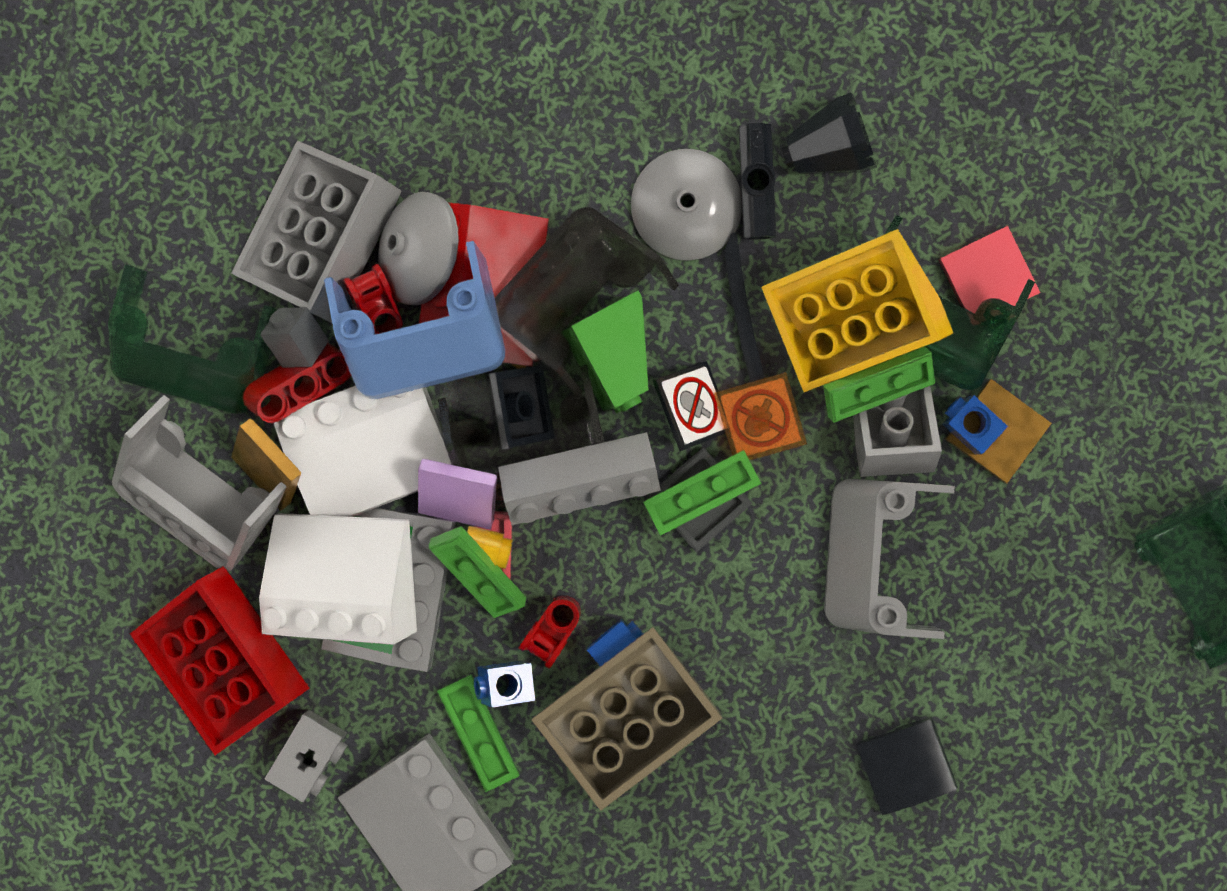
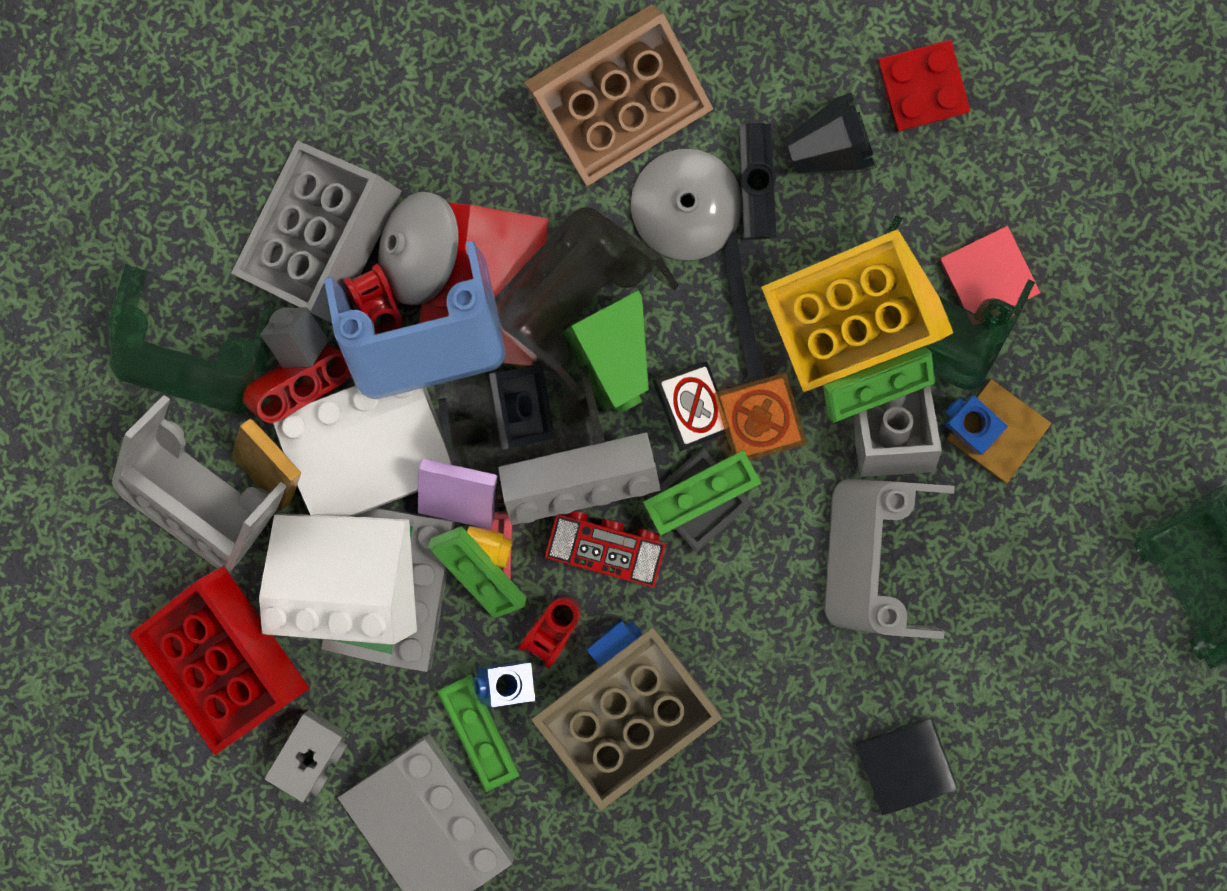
(606, 548): none -> brick
(619, 94): none -> medium nougat slope
(923, 86): none -> red plate

